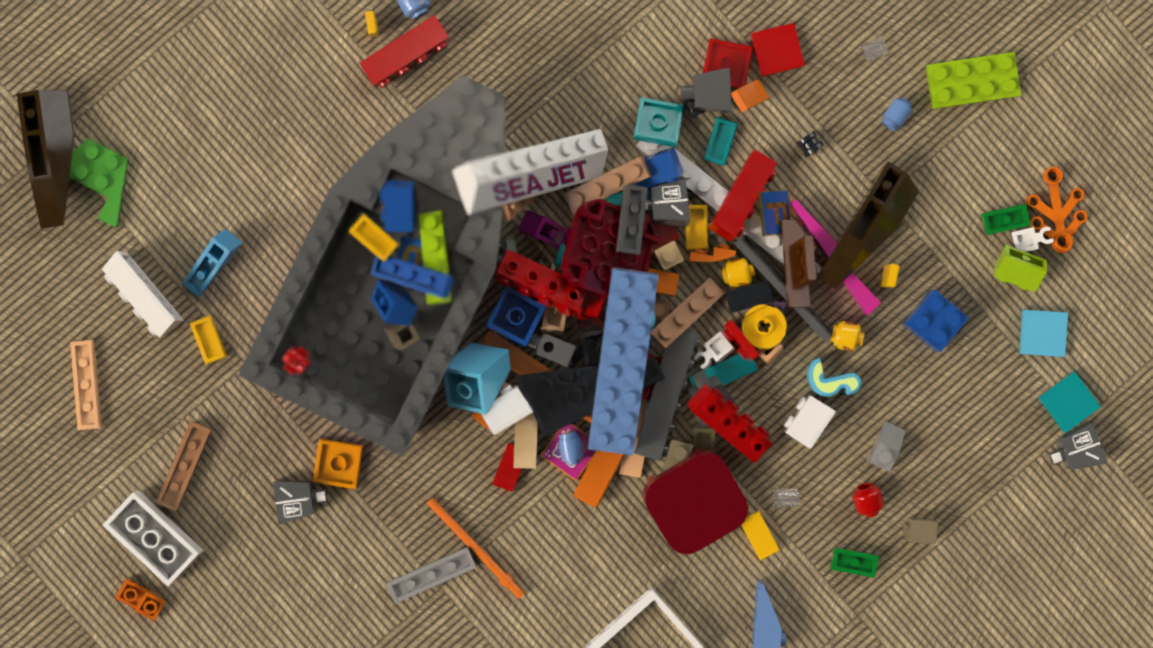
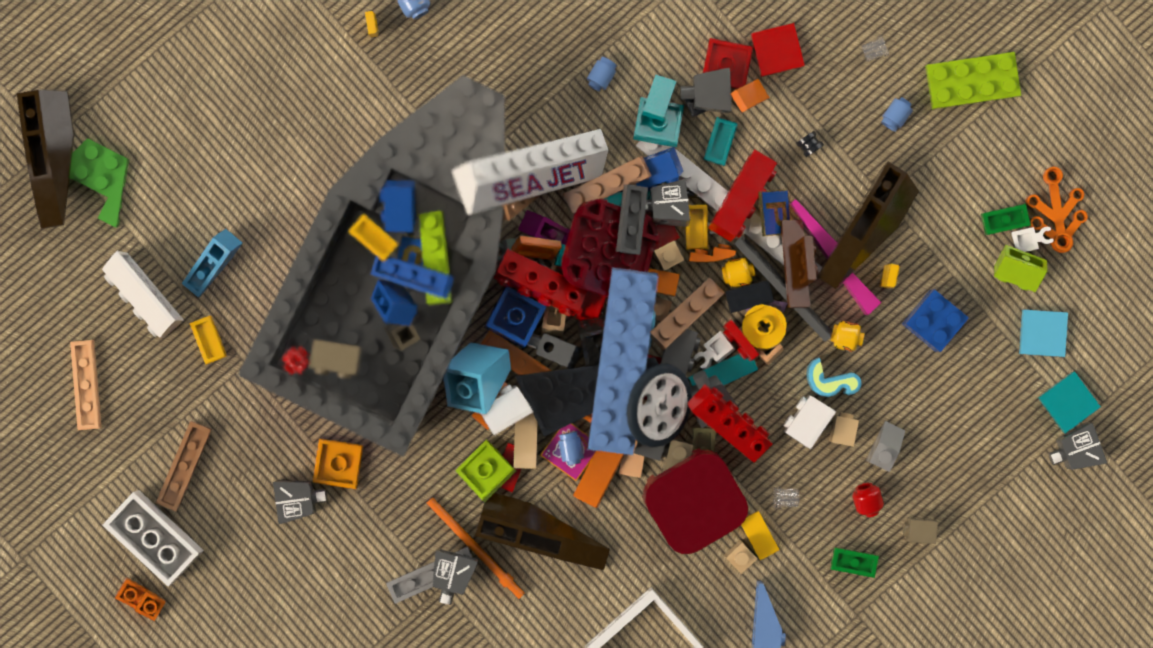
(335, 357): none -> dark tan brick
(404, 52): red brick -> none
(452, 573): none -> dark grey torso
(485, 470): none -> lime tile
(536, 247): none -> orange tile
(537, 531): none -> dark brown wedge
(601, 74): none -> medium blue brick
(636, 411): none -> wedge
(659, 97): none -> teal tile
(740, 557): none -> tan brick
(844, 429): none -> tan brick

